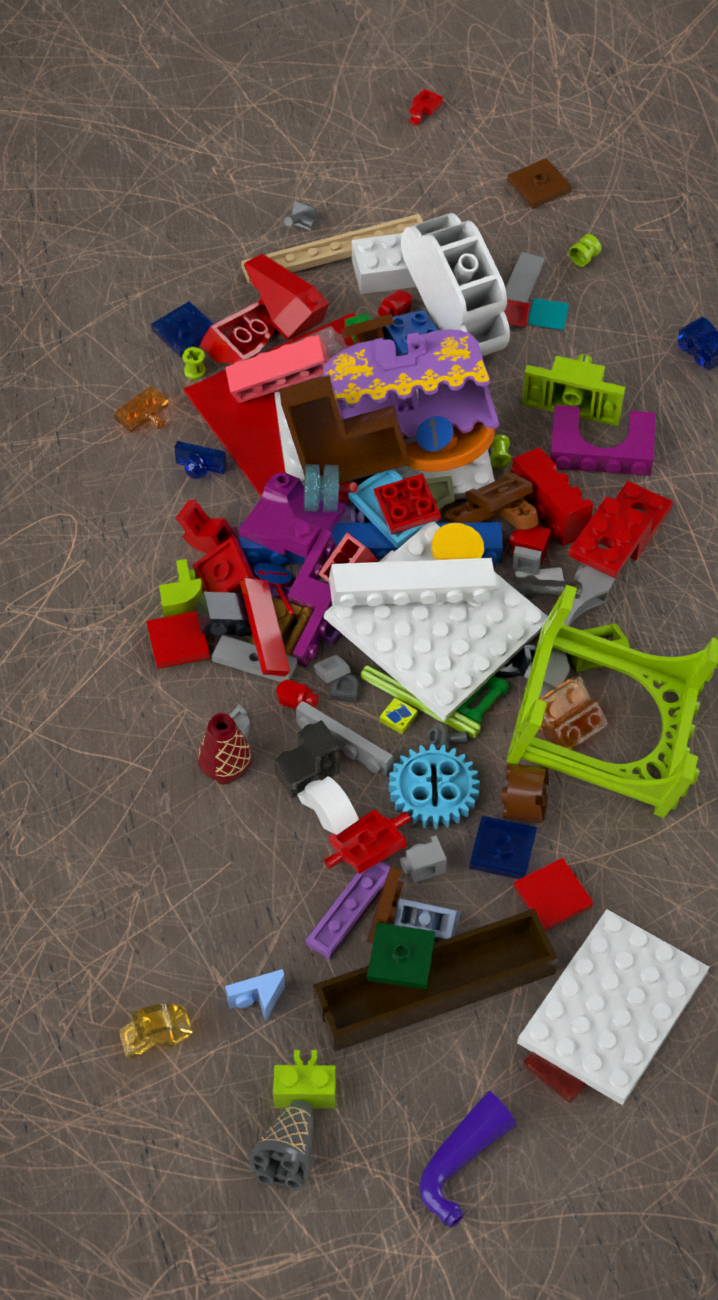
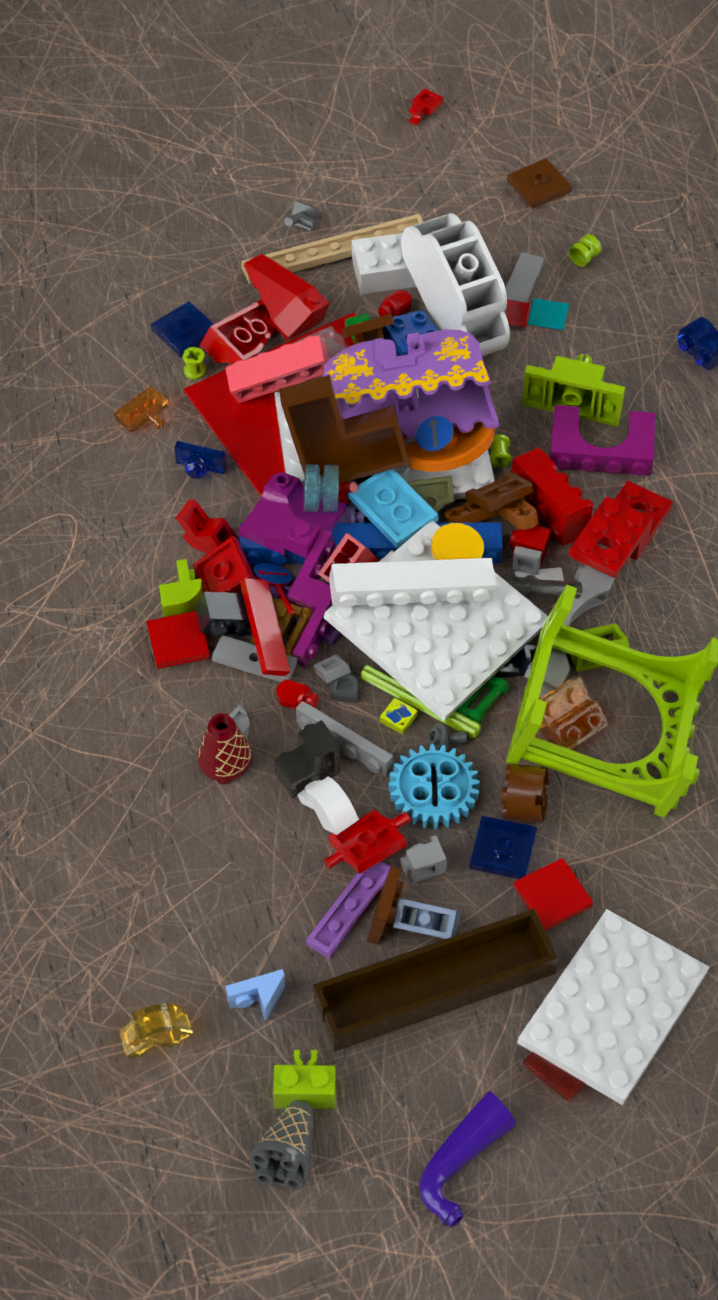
(401, 956): dark green plate -> none
(407, 504): red tile -> none

